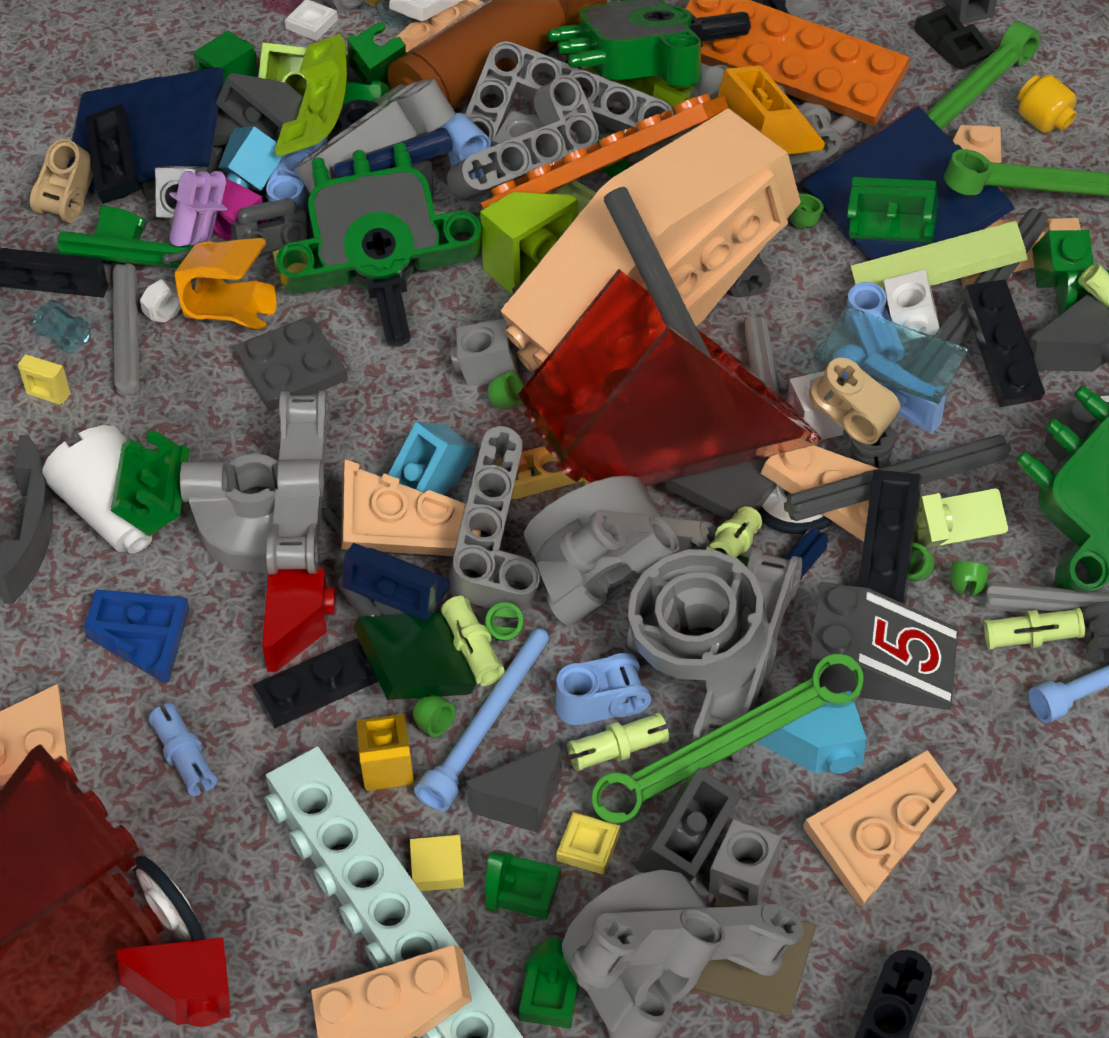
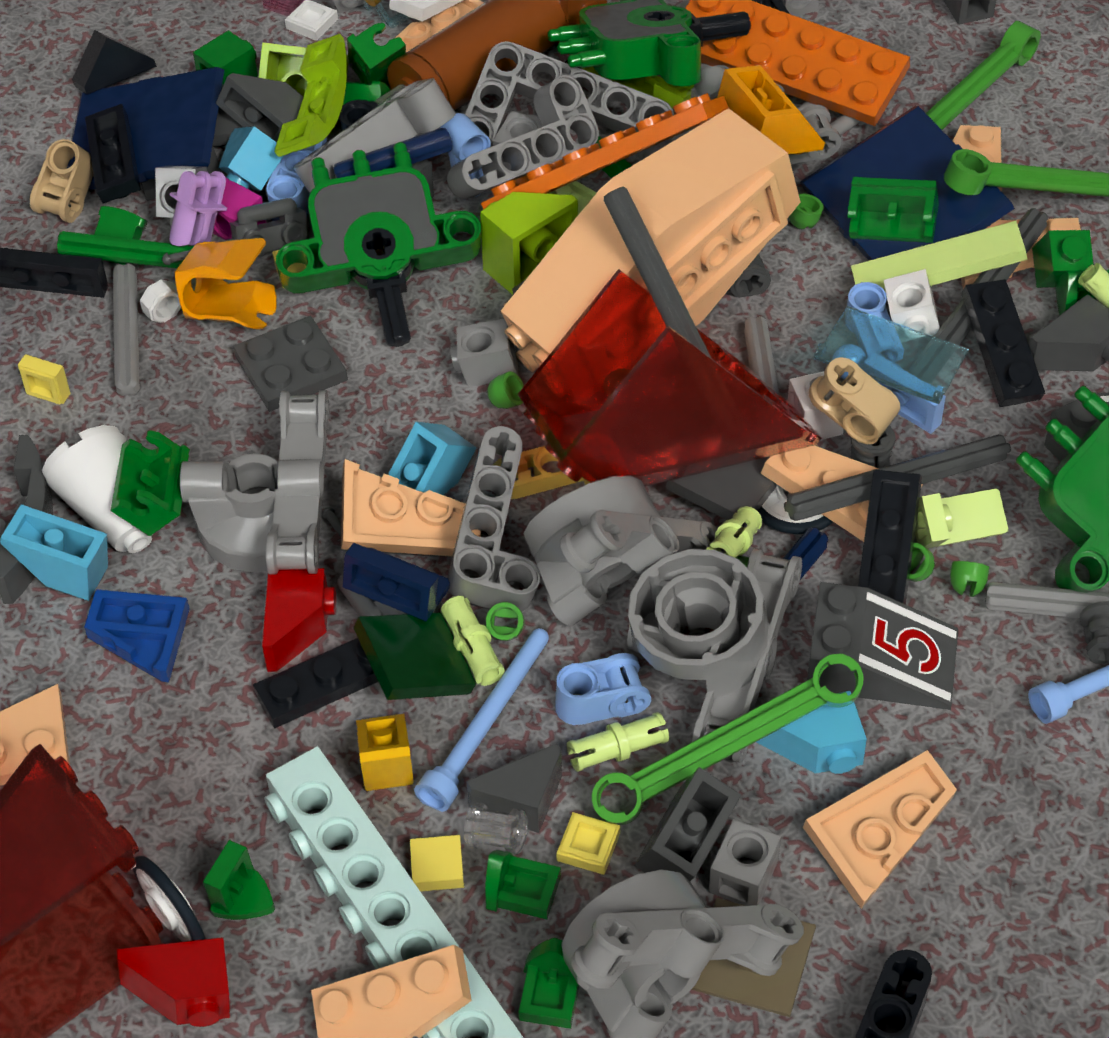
(57, 551): none -> medium azure slope
(61, 326): clear light blue bush -> none
(108, 62): none -> black slope
(182, 749): light blue pin -> none
(236, 887): none -> green tile
(432, 710): bright green hinge -> none
(480, 829): none -> clear bush
(952, 40): pearl dark grey slope -> none
(1047, 103): yellow head -> none
(1066, 625): yellowish green pin -> none

